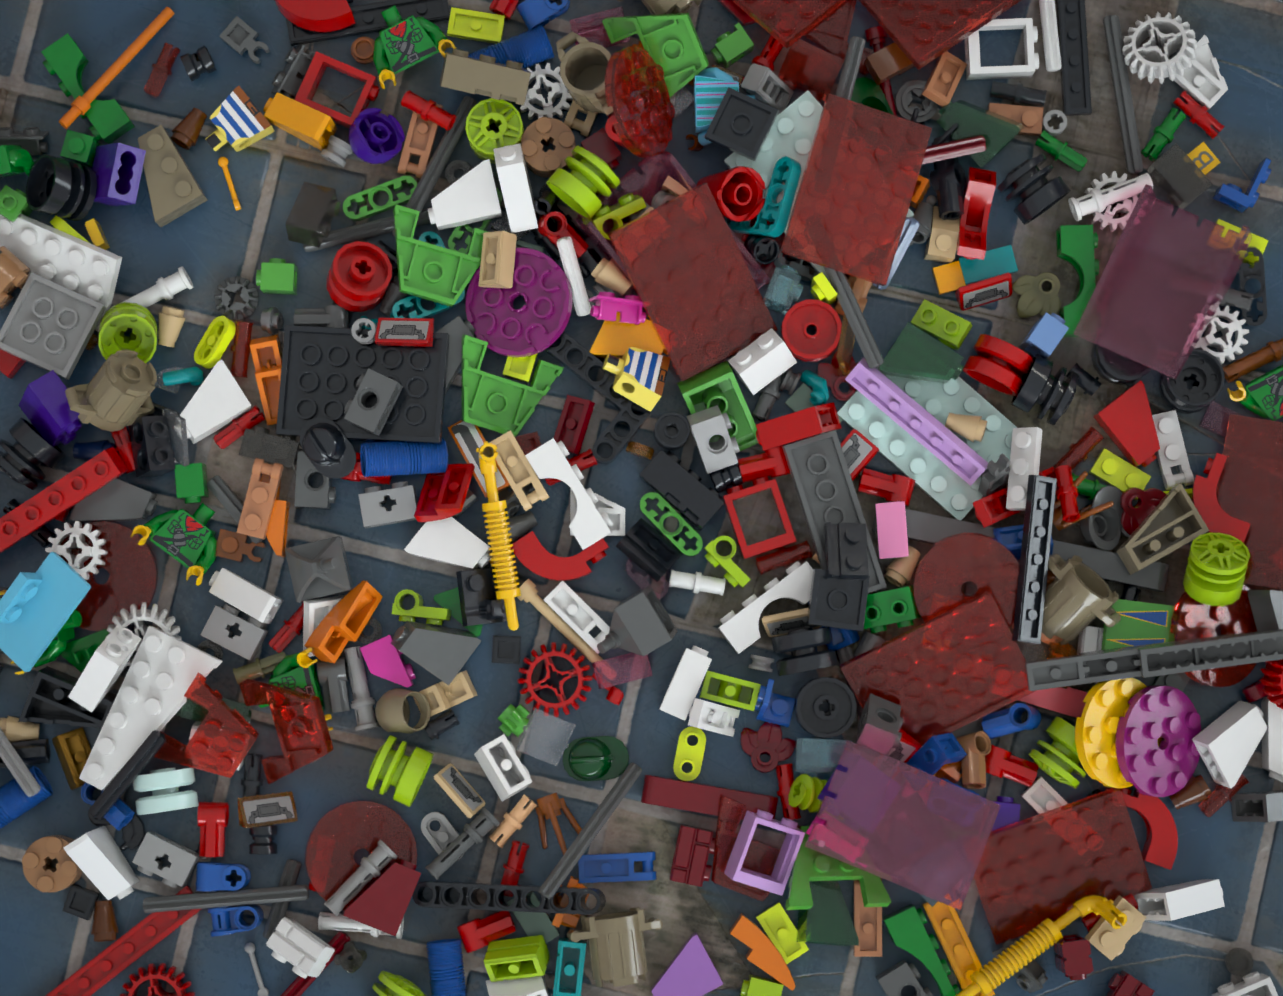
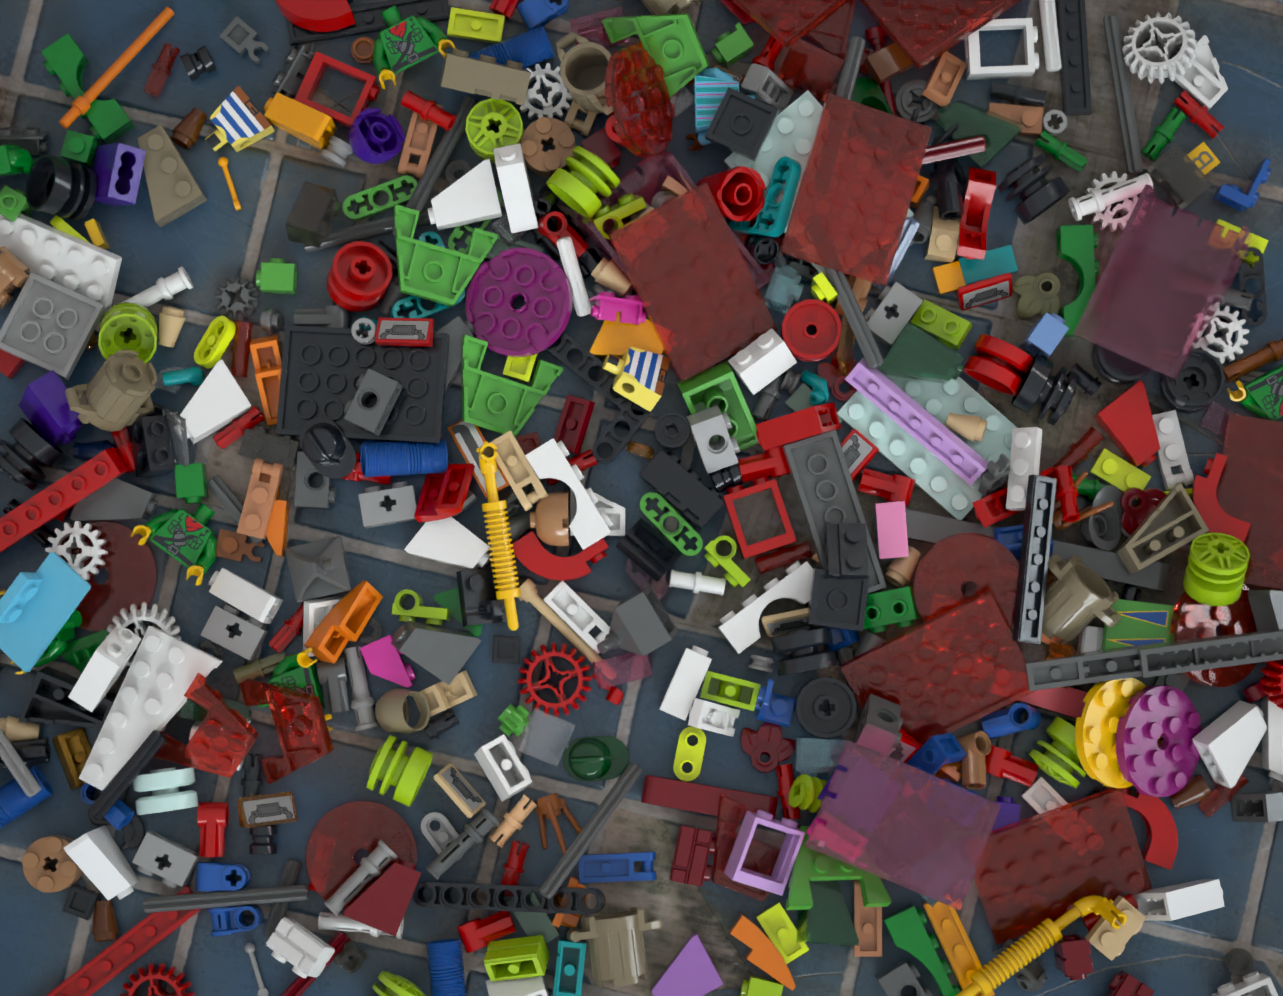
(497, 259): tan slope -> none
(552, 519): none -> medium nougat cylinder
(903, 302): none -> light grey brick

